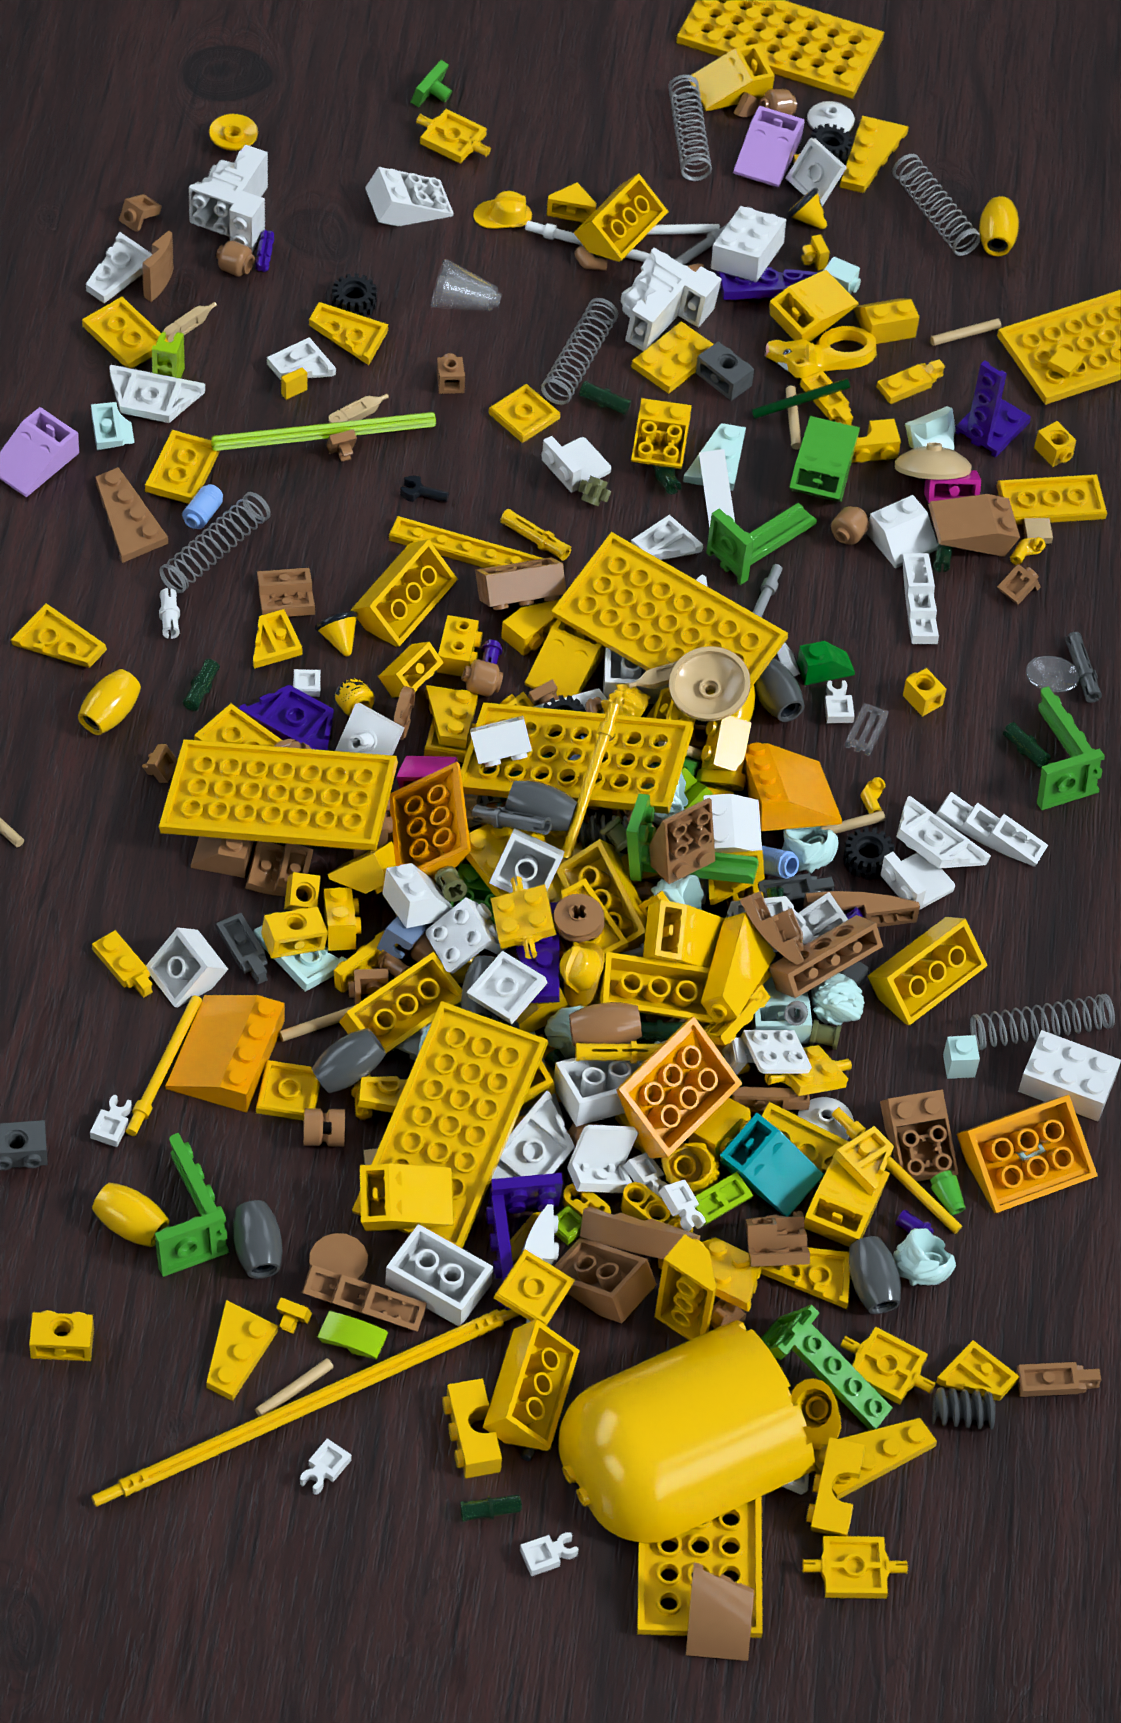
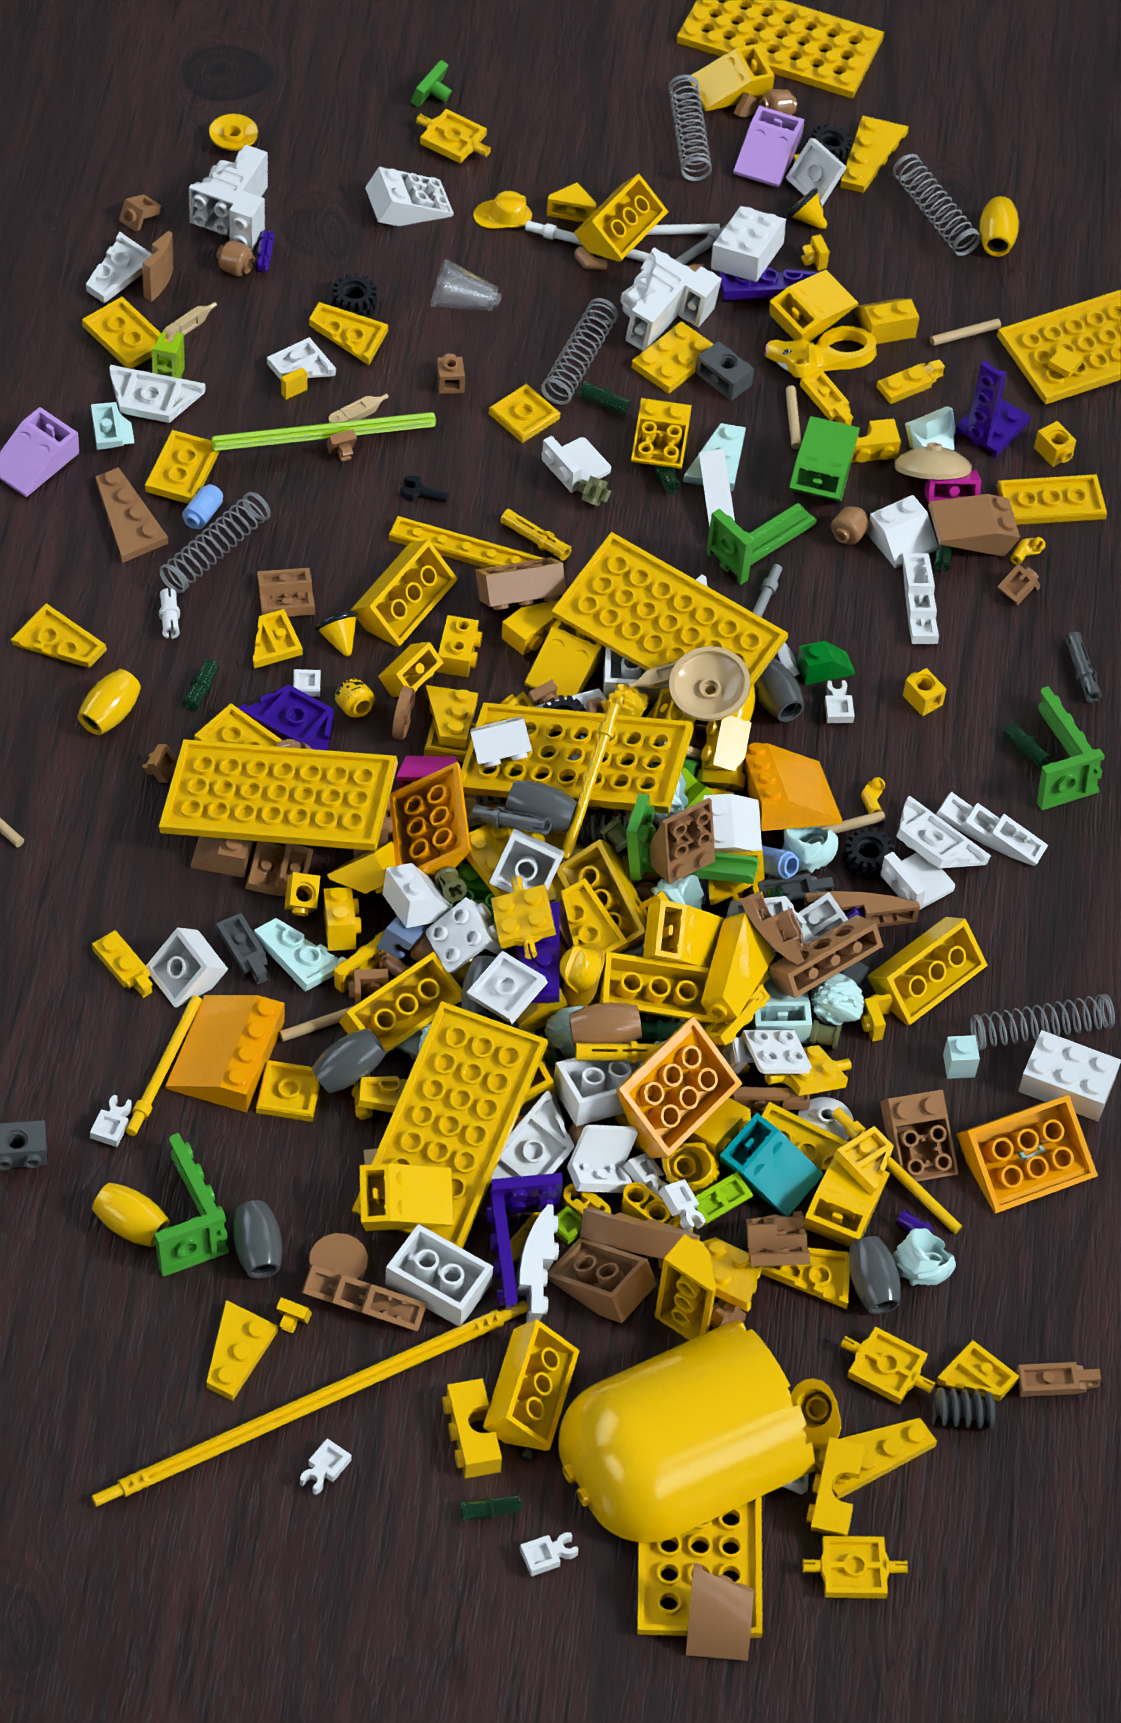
(73, 1346): yellow brick -> none
(294, 932): yellow brick -> none
(295, 1387): tan bar -> none
(314, 1127): medium nougat wheel -> none
(354, 1334): lime slope -> none
(369, 733): white tile -> none
(482, 678): medium nougat head -> none
(491, 651): dark purple pin -> none
(534, 1288): yellow tile -> none
(583, 928): medium nougat piece -> none
(668, 540): white wing -> none
(790, 1012): light grey hinge -> none
(797, 1333): bright green bracket -> none
(801, 398): dark green bar -> none
(831, 114): white dish -> none
(845, 274): light aqua brick -> none
(860, 745): clear tile -> none
(872, 1015): none -> yellow bracket
(947, 1190): bright green cone -> none
(1038, 528): tan tile -> none
(1052, 672): clear dish -> none

